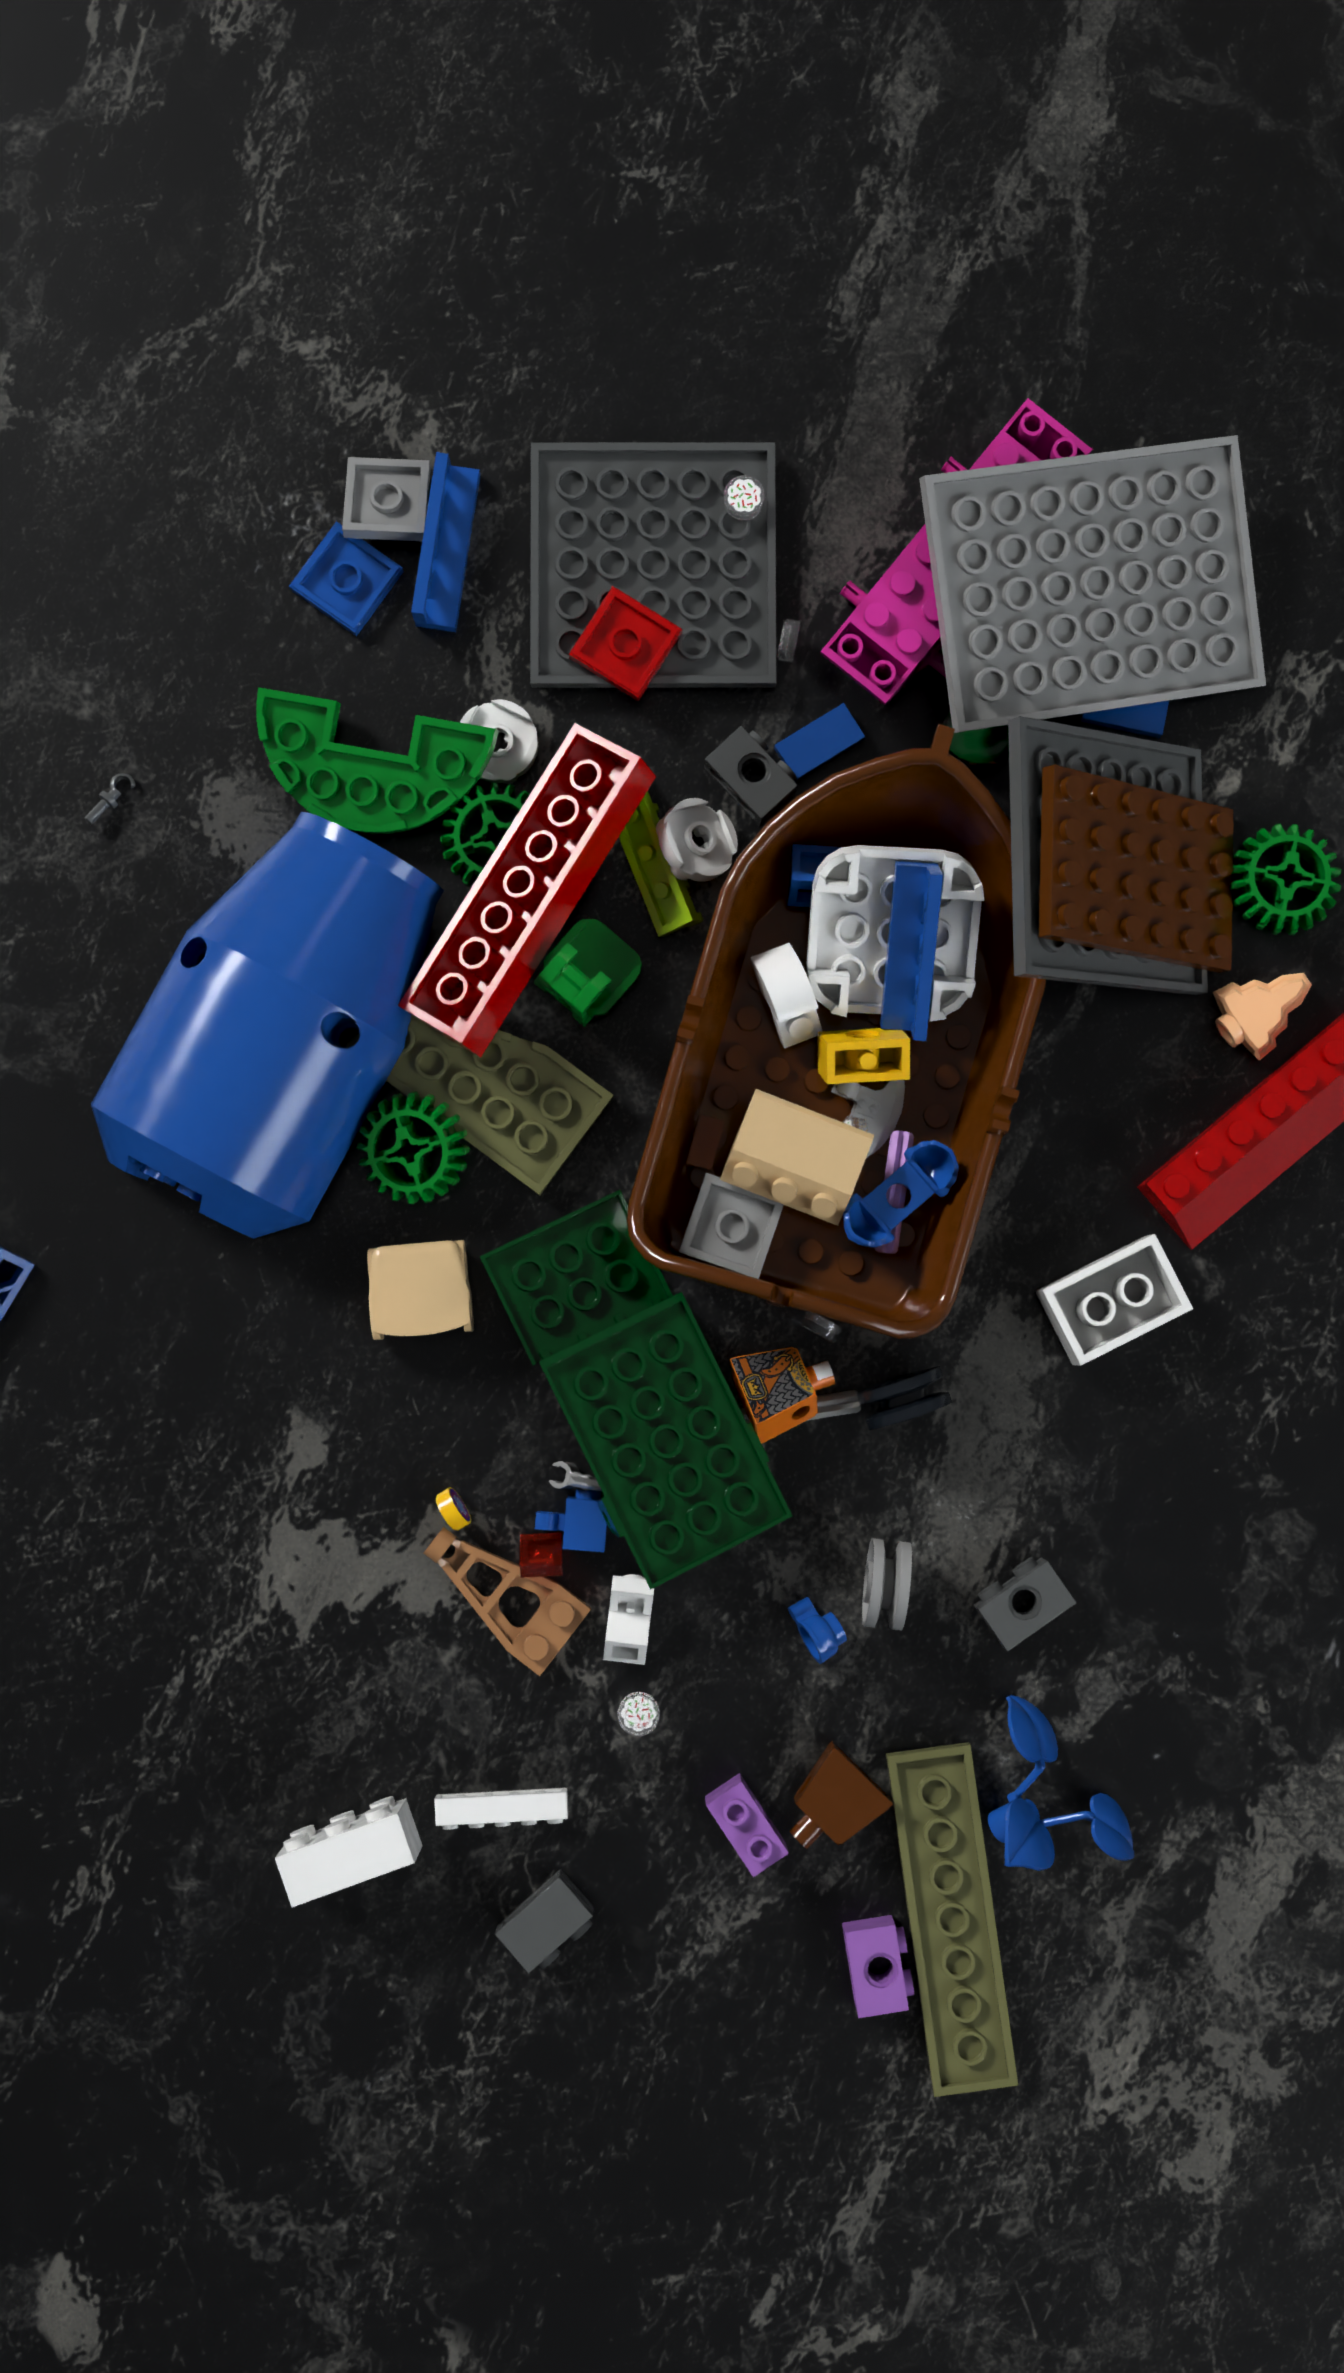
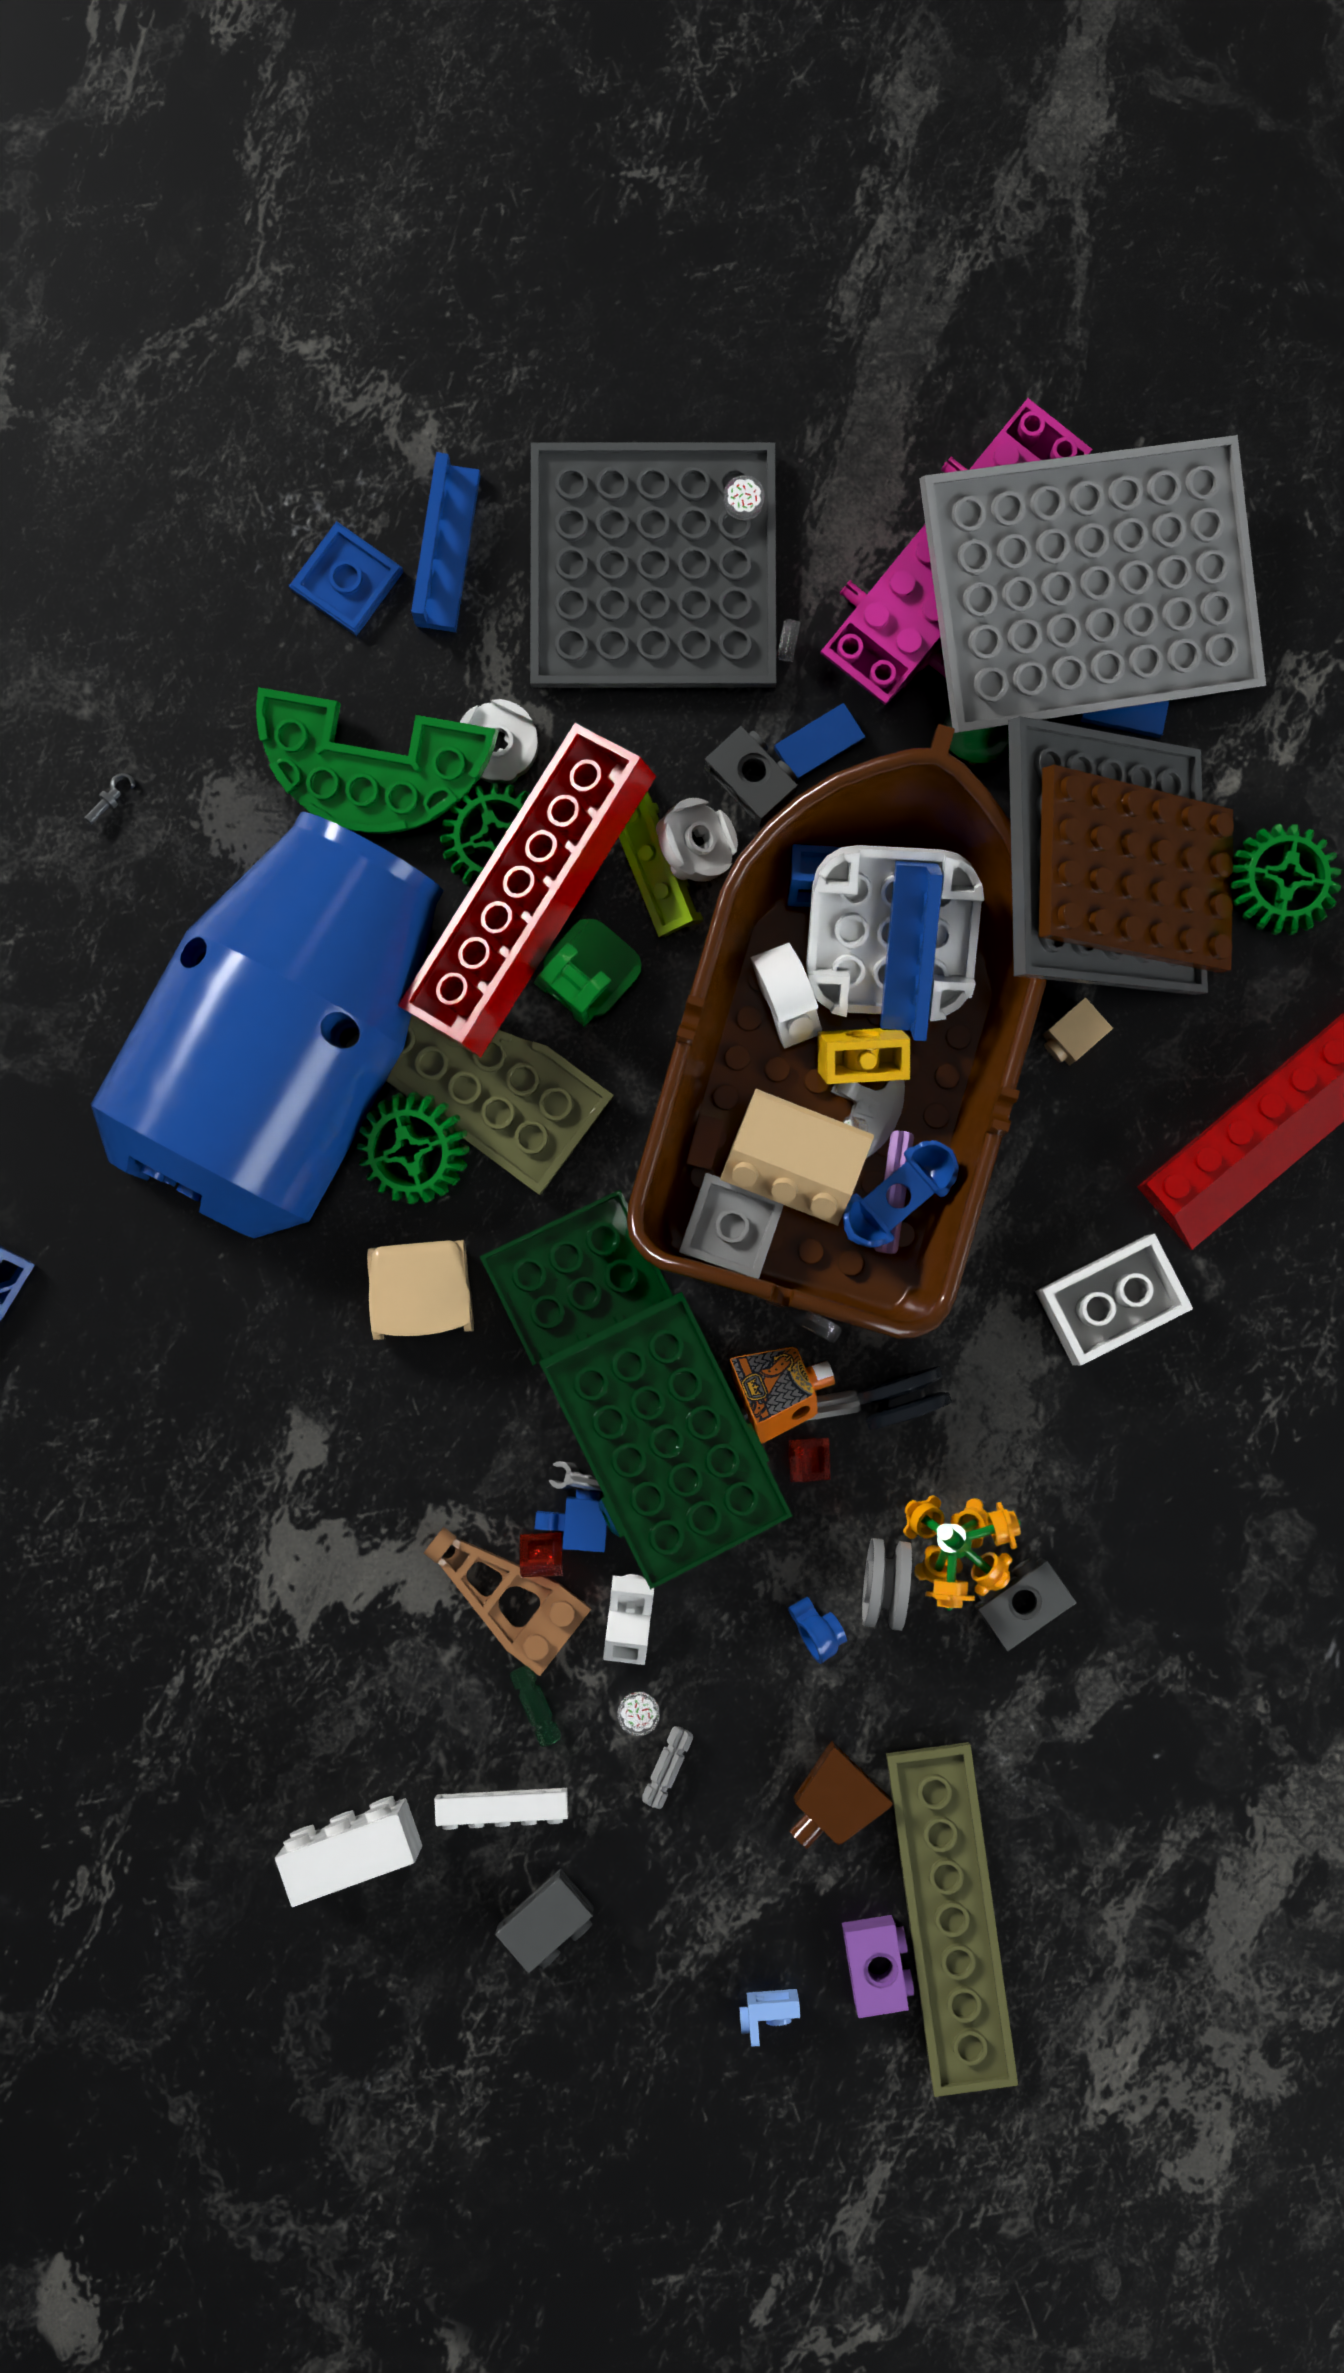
(386, 498): light grey plate -> none
(453, 1509): yellow tile -> none
(535, 1706): none -> clear green axle
(625, 643): red tile -> none
(667, 1767): none -> light grey axle
(746, 1825): medium lavender brick -> none
(770, 2006): none -> light blue bracket
(809, 1459): none -> clear red plate
(955, 1542): none -> light orange plant
(1019, 1822): blue plant -> none
(1076, 1032): none -> tan brick
(1259, 1011): light nougat rock -> none

